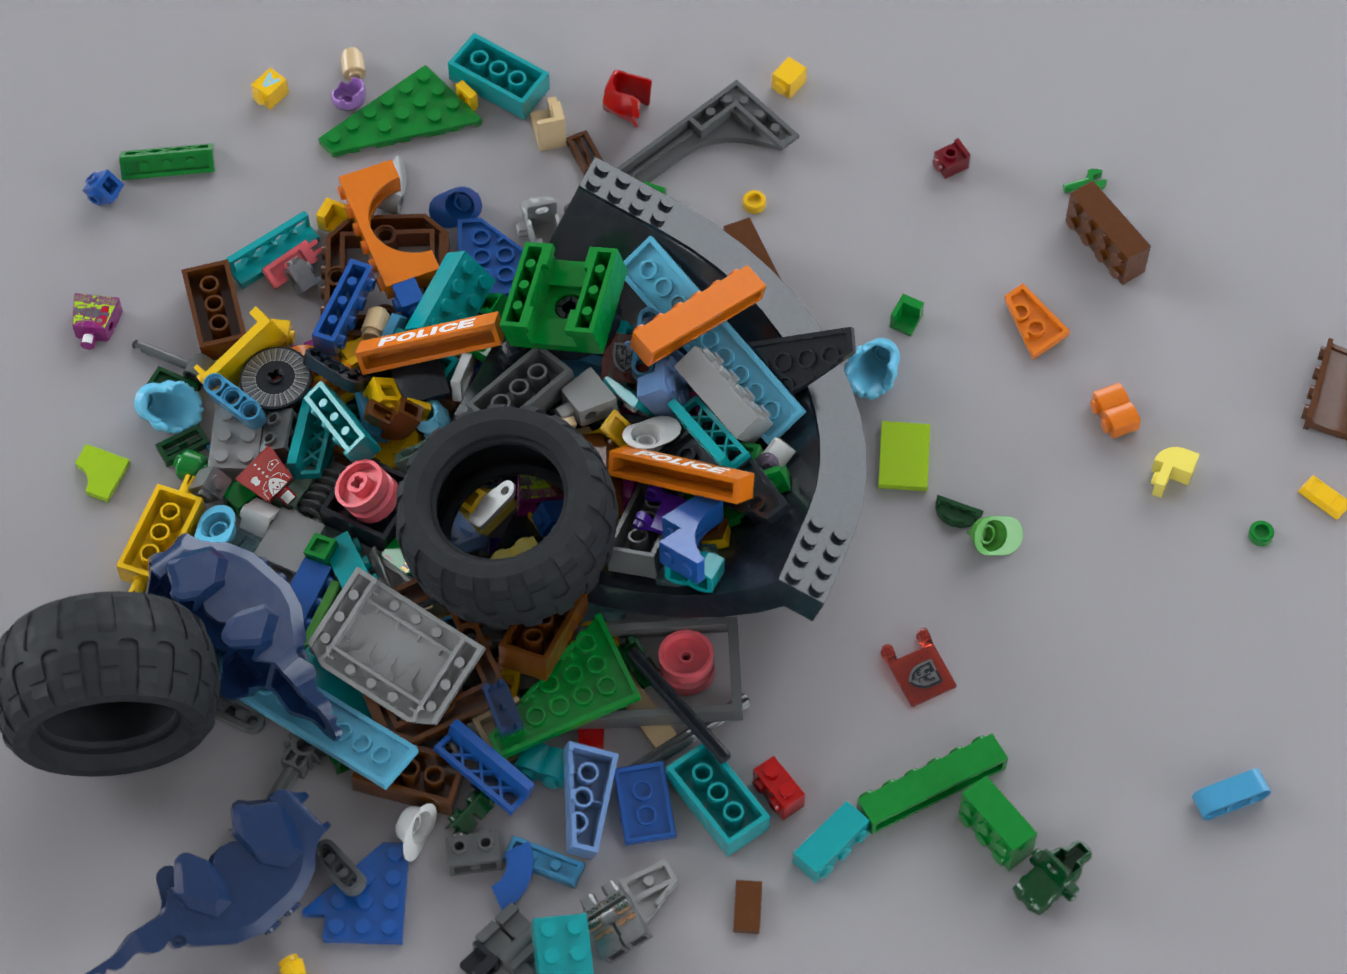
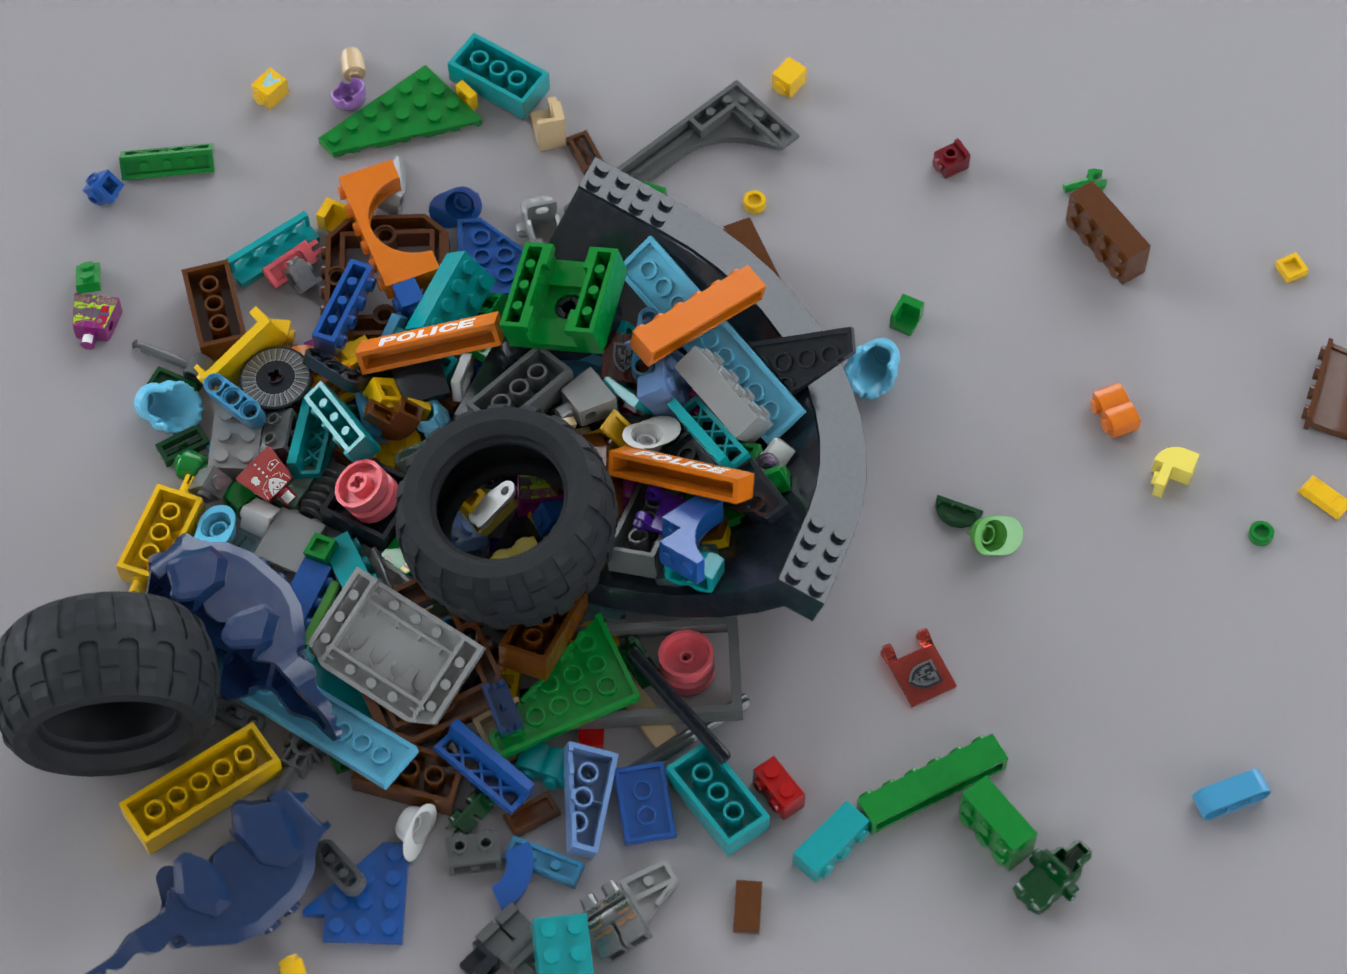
(88, 277): none -> green plate
(102, 470): lime tile -> none
(201, 788): none -> yellow brick
(374, 322): tan brick -> none
(532, 814): none -> reddish brown tile
(624, 95): red piece -> none
(904, 456): lime tile -> none
(1034, 321): orange wing -> none
(1291, 267): none -> yellow tile

